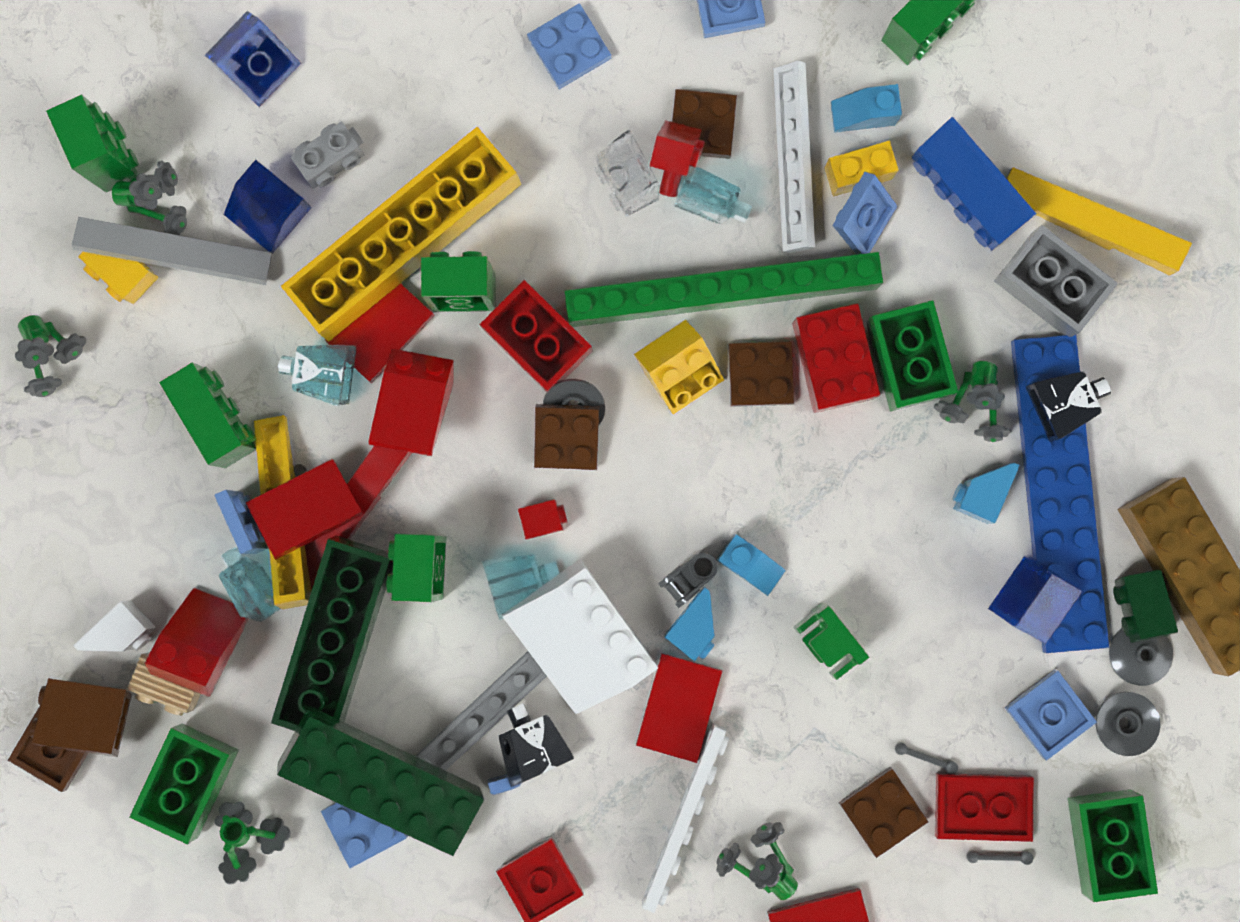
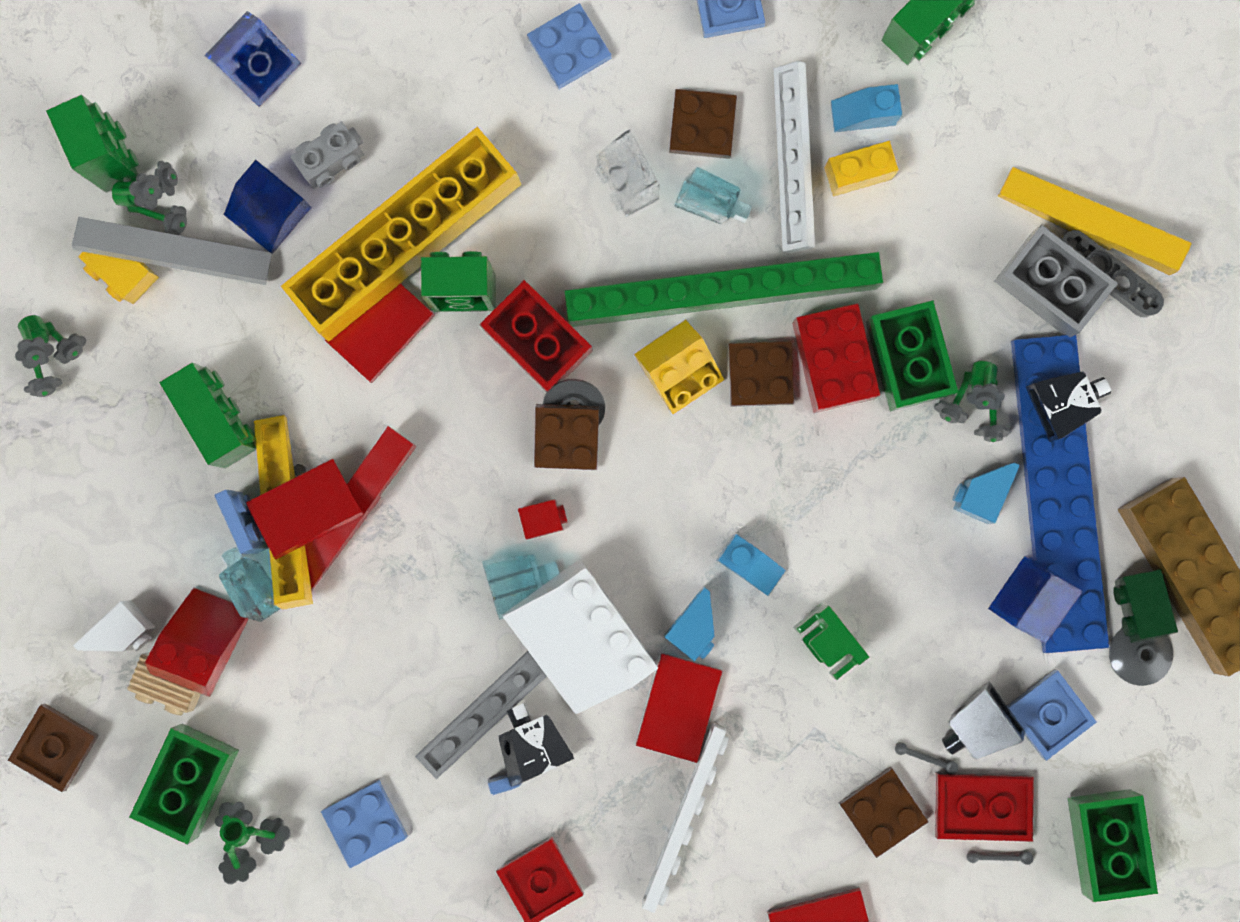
(81, 717): reddish brown brick -> none
(322, 371): clear light blue torso -> none
(334, 632): dark green brick -> none
(380, 781): dark green brick -> none
(412, 402): red slope -> none
(417, 568): green brick -> none
(675, 152): red brick -> none
(688, 579): dark grey piece -> none
(771, 873): dark grey plant -> none
(865, 214): medium blue plate -> none
(971, 184): blue slope -> none
(983, 725): none -> torso
(1114, 268): none -> dark grey beam
(1142, 725): dark grey dish -> none

